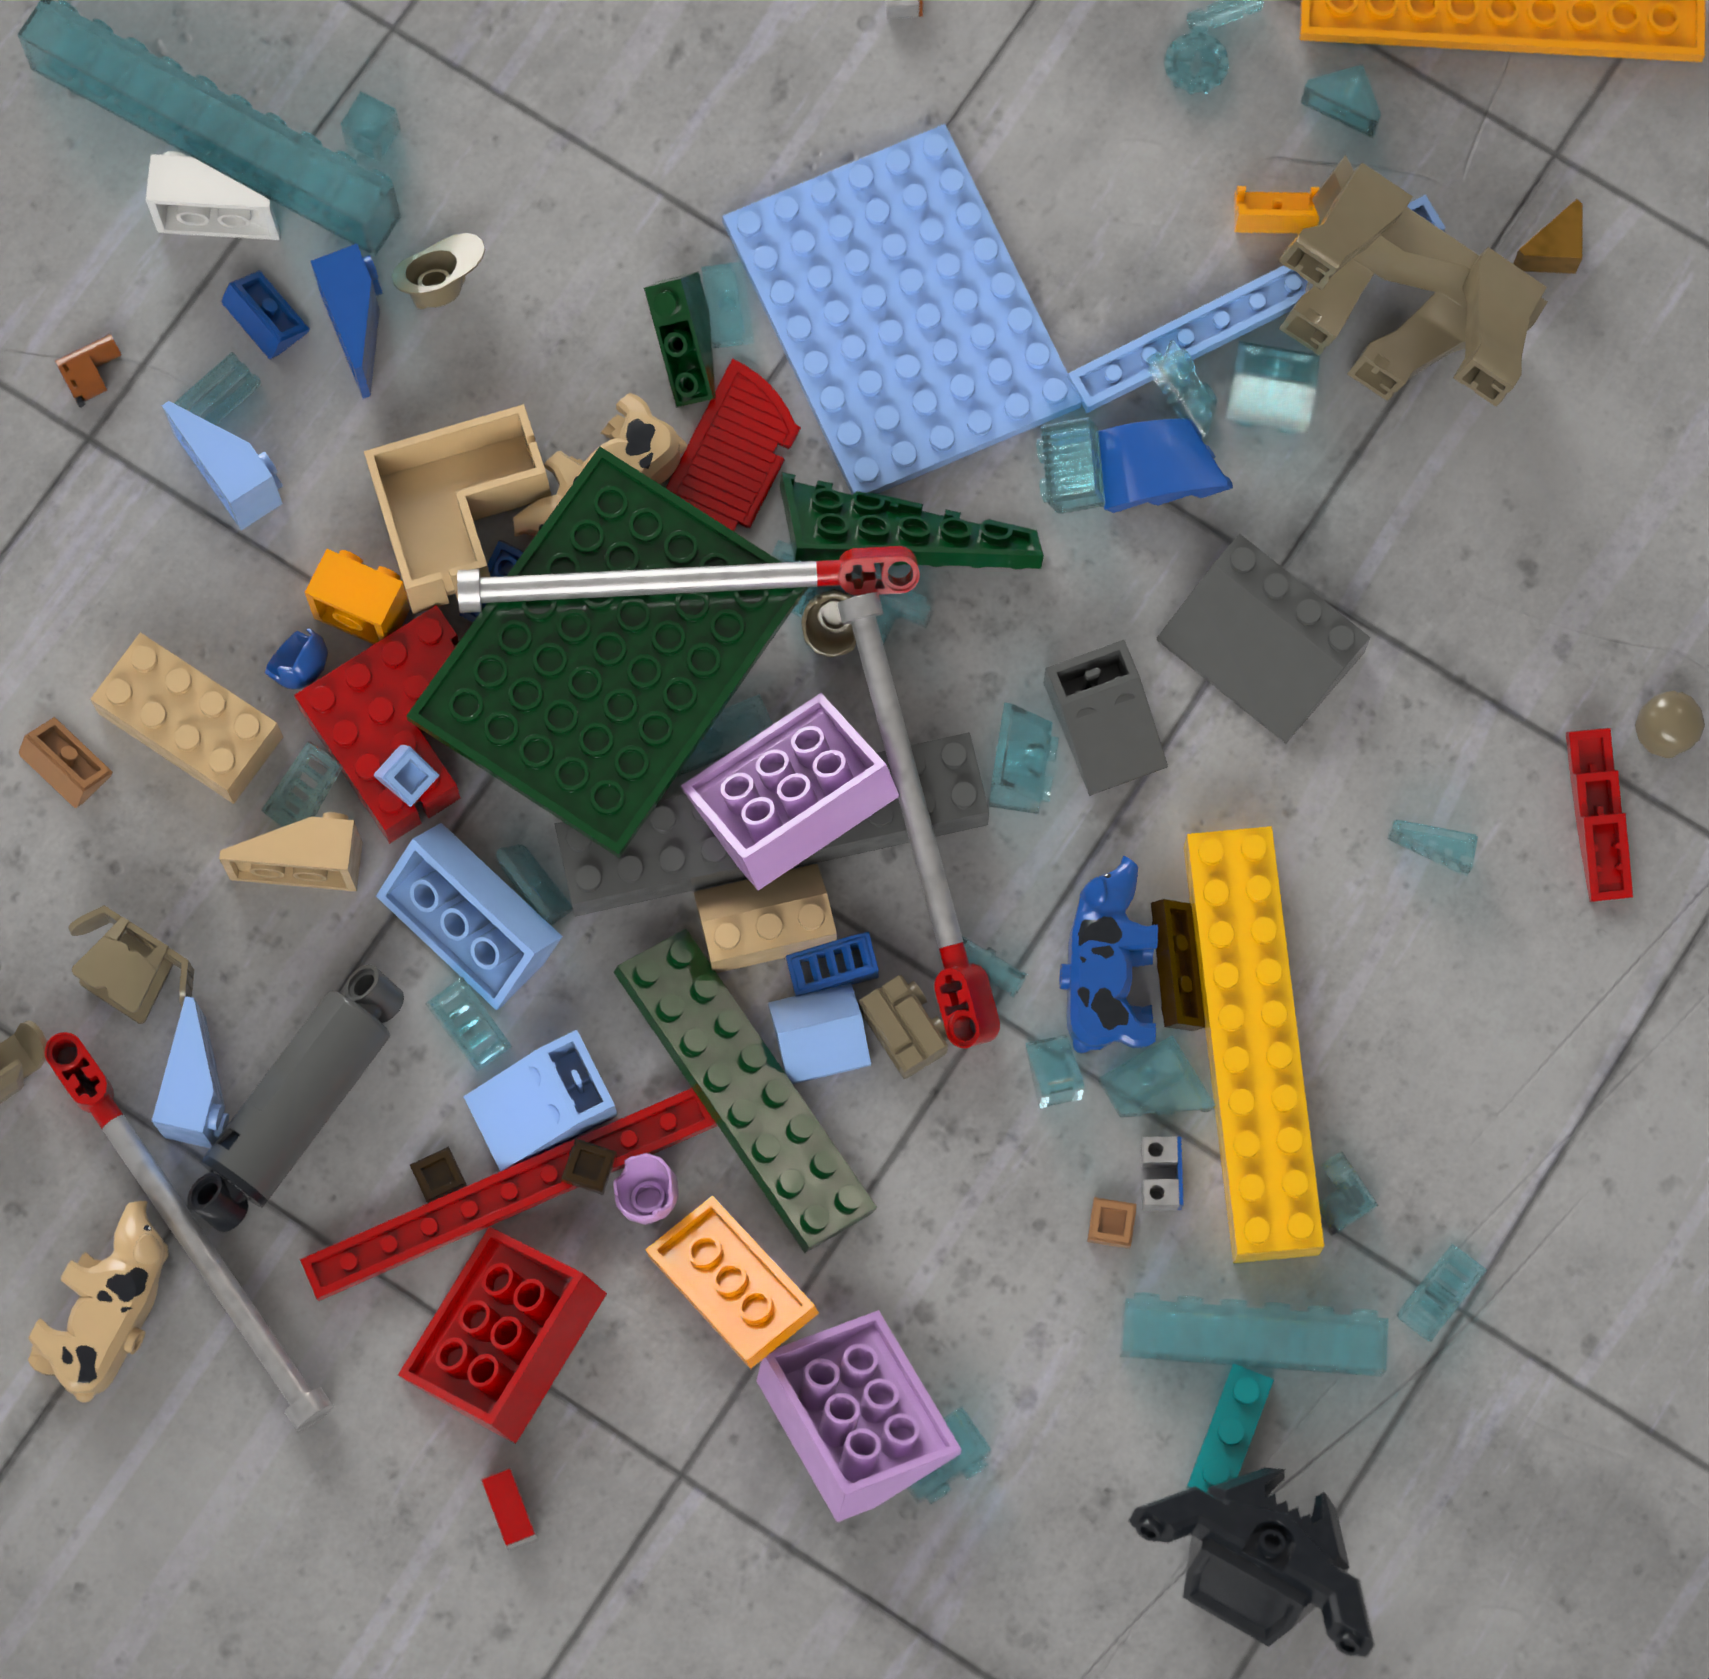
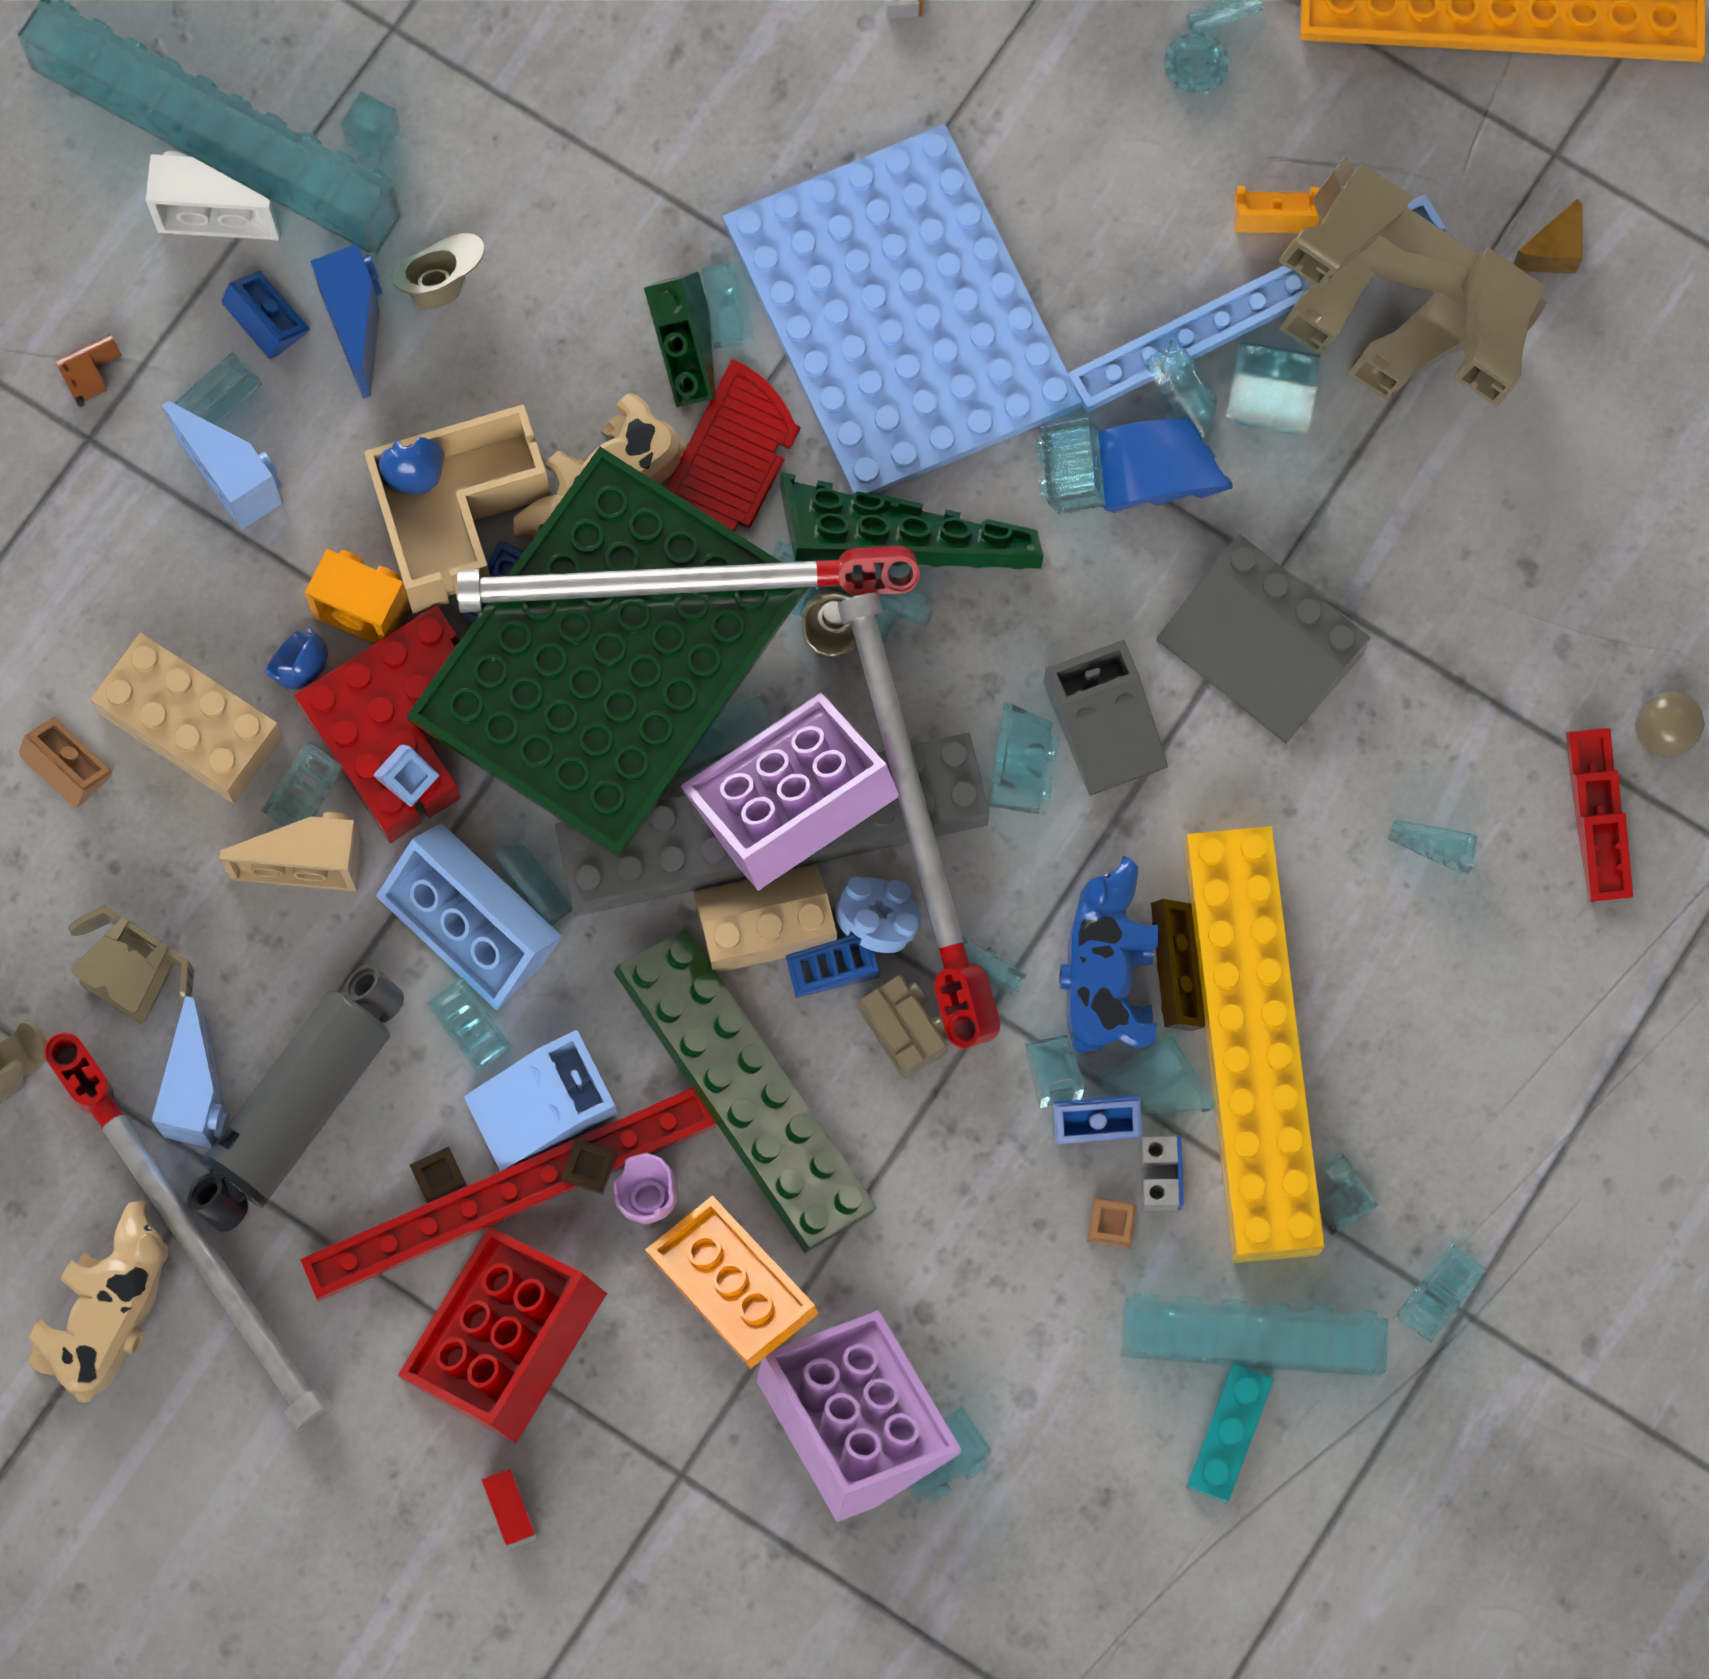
(412, 468): none -> blue hair
(820, 1033): light blue slope -> none
(892, 900): none -> light blue plate
(1097, 1119): none -> blue slope
(1260, 1561): black helmet -> none
(1345, 98): clear light blue slope -> none

